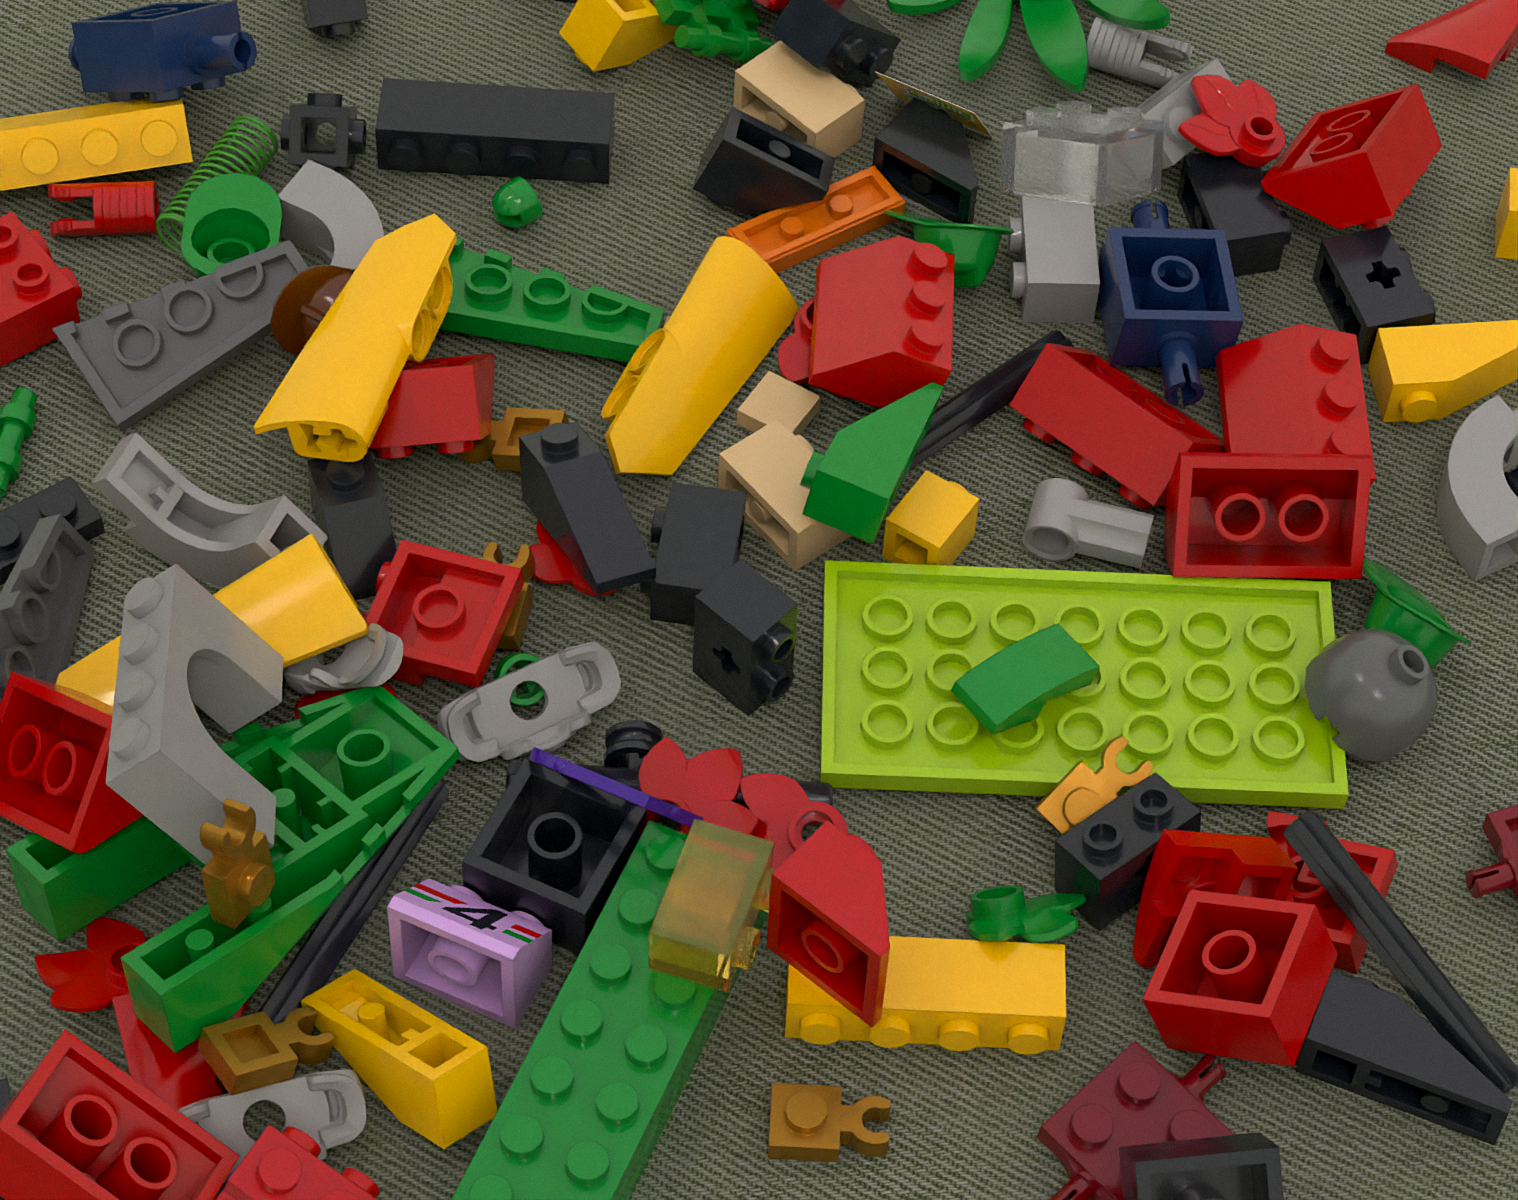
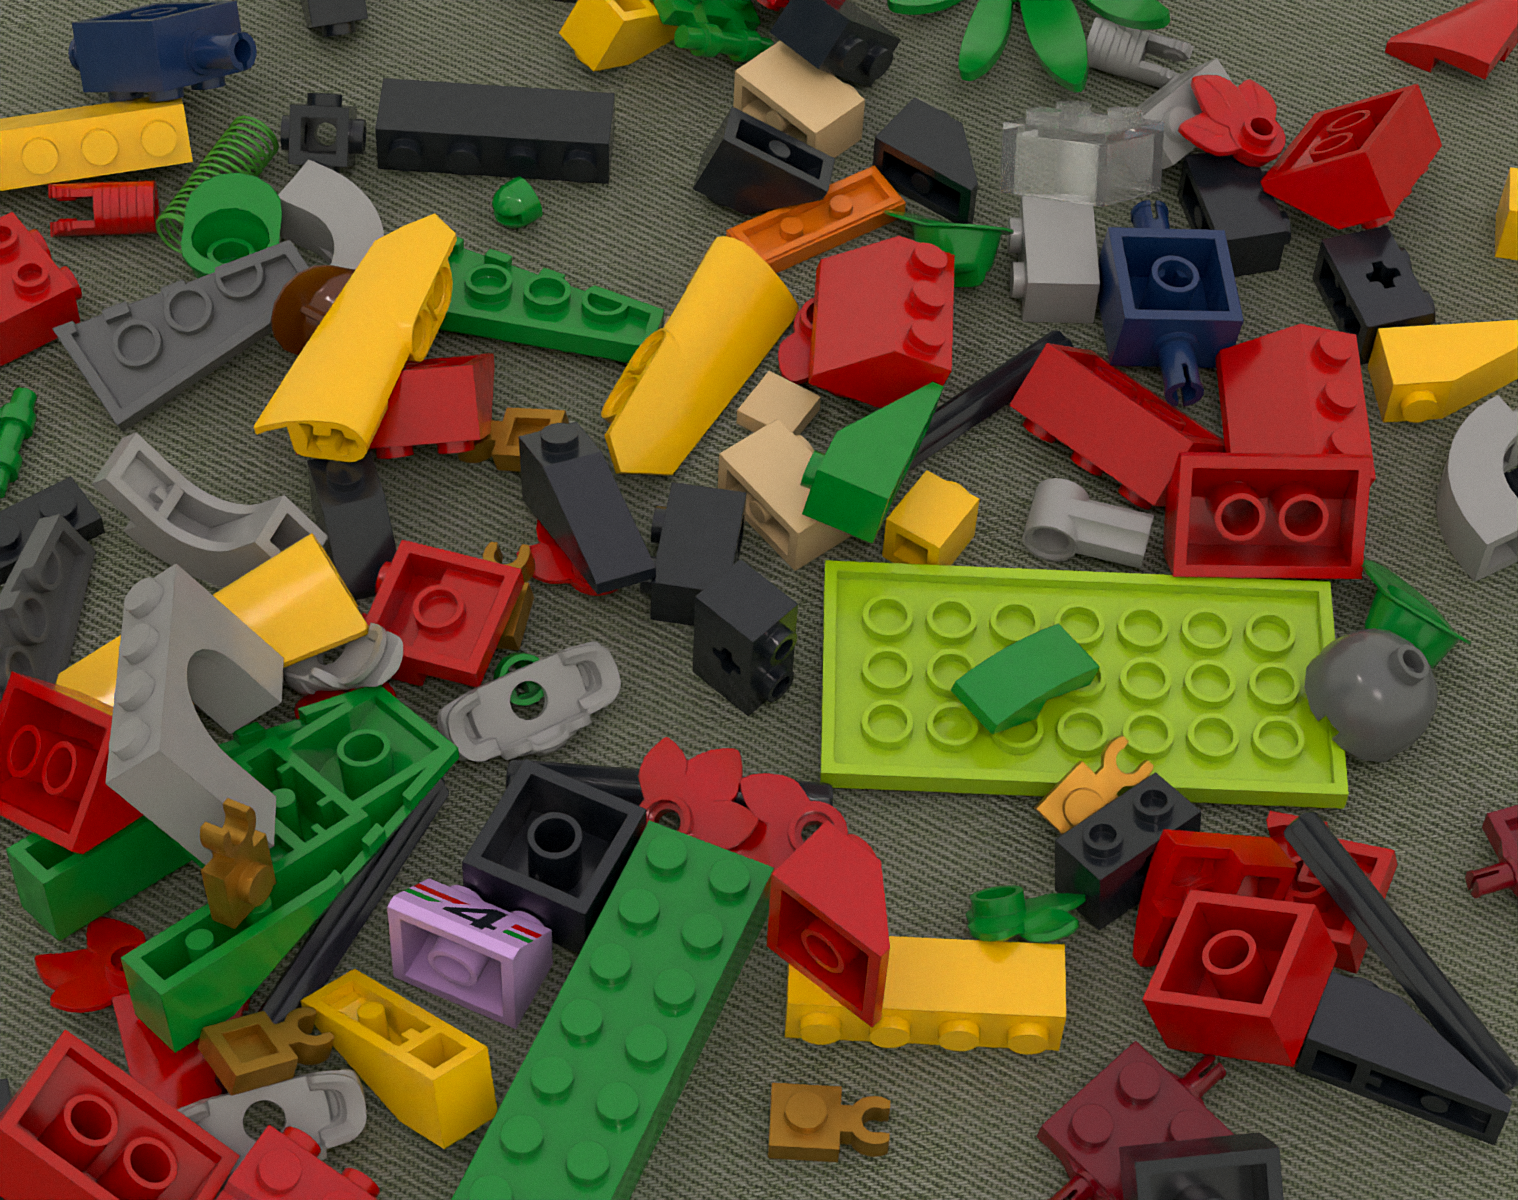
(613, 787): dark purple window -> none
(630, 742): black bush -> none
(712, 906): clear yellow brick -> none
(961, 114): sticker -> none

